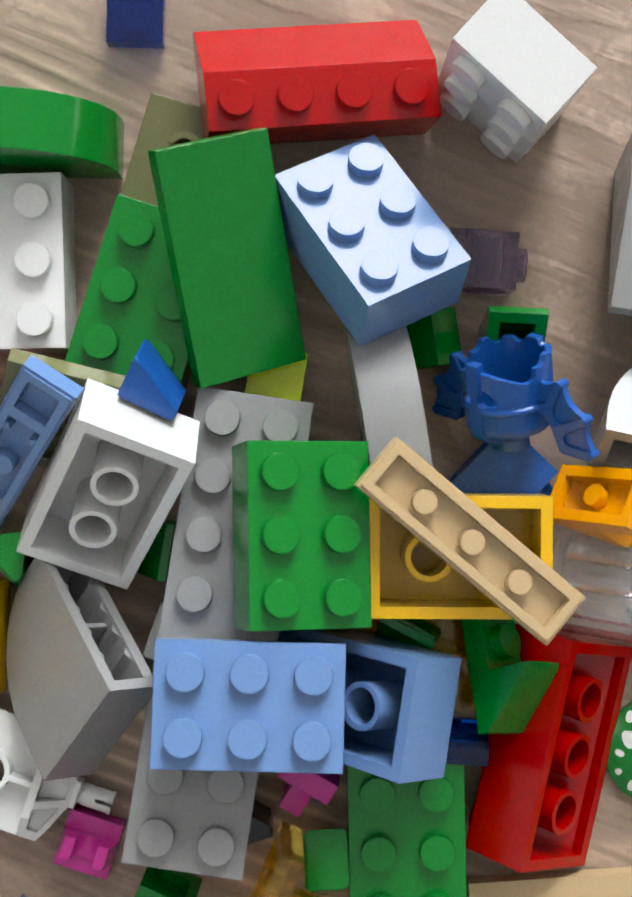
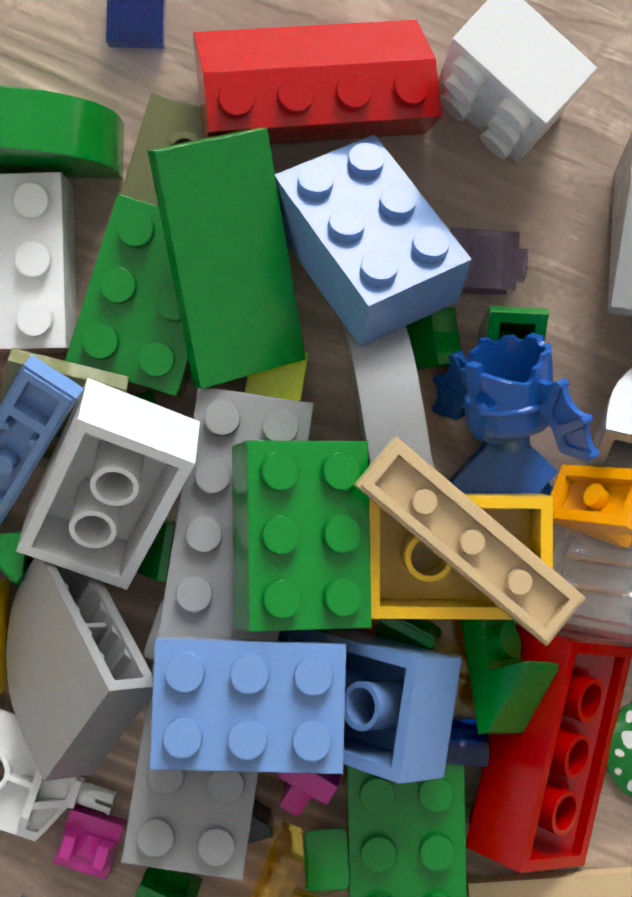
(152, 383): blue slope -> none

